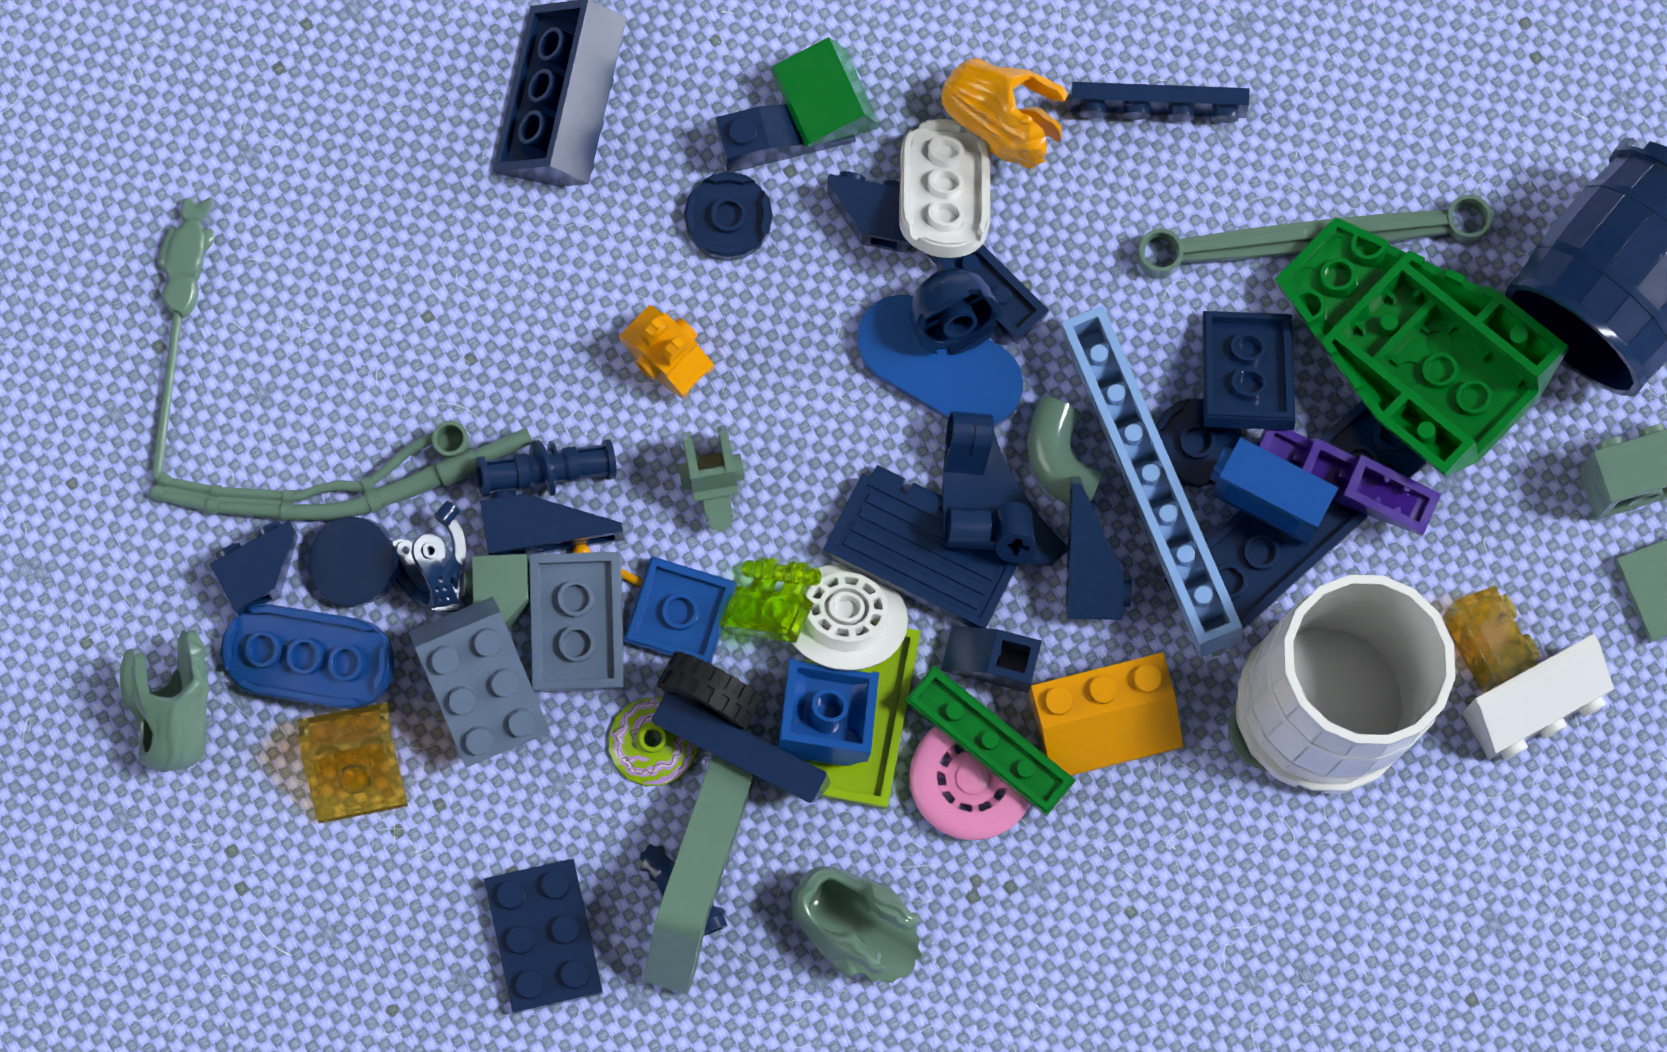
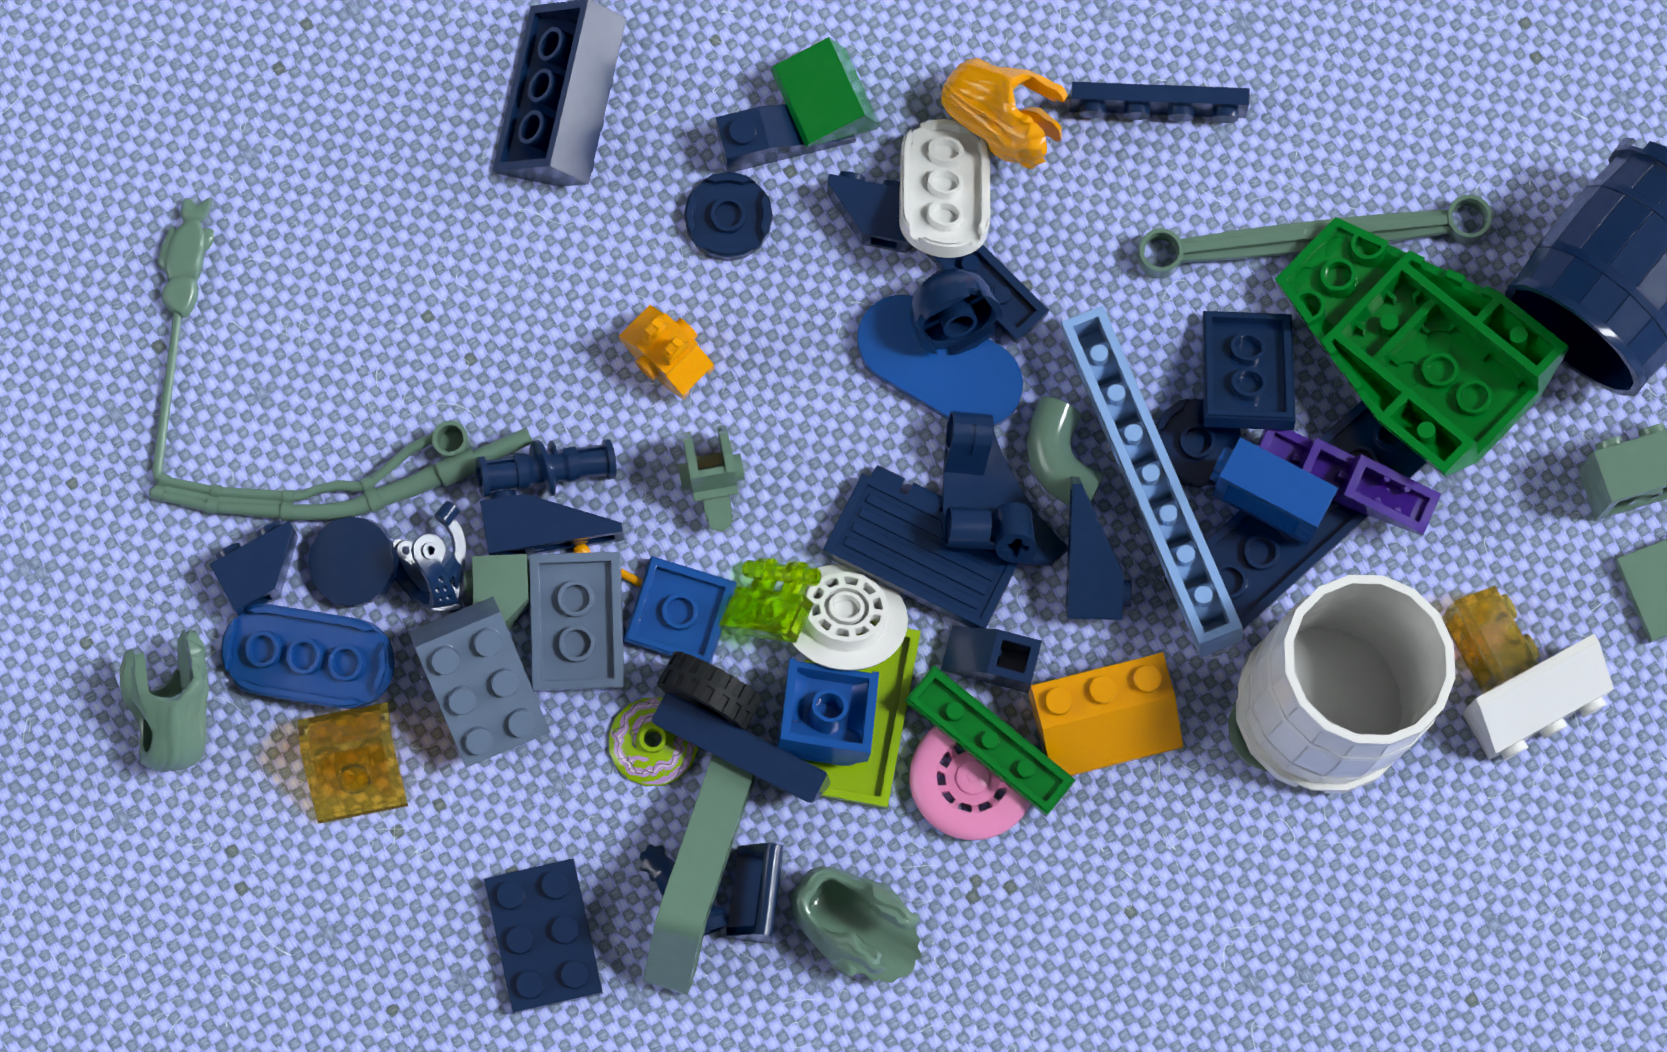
(755, 892): none -> dark blue tile

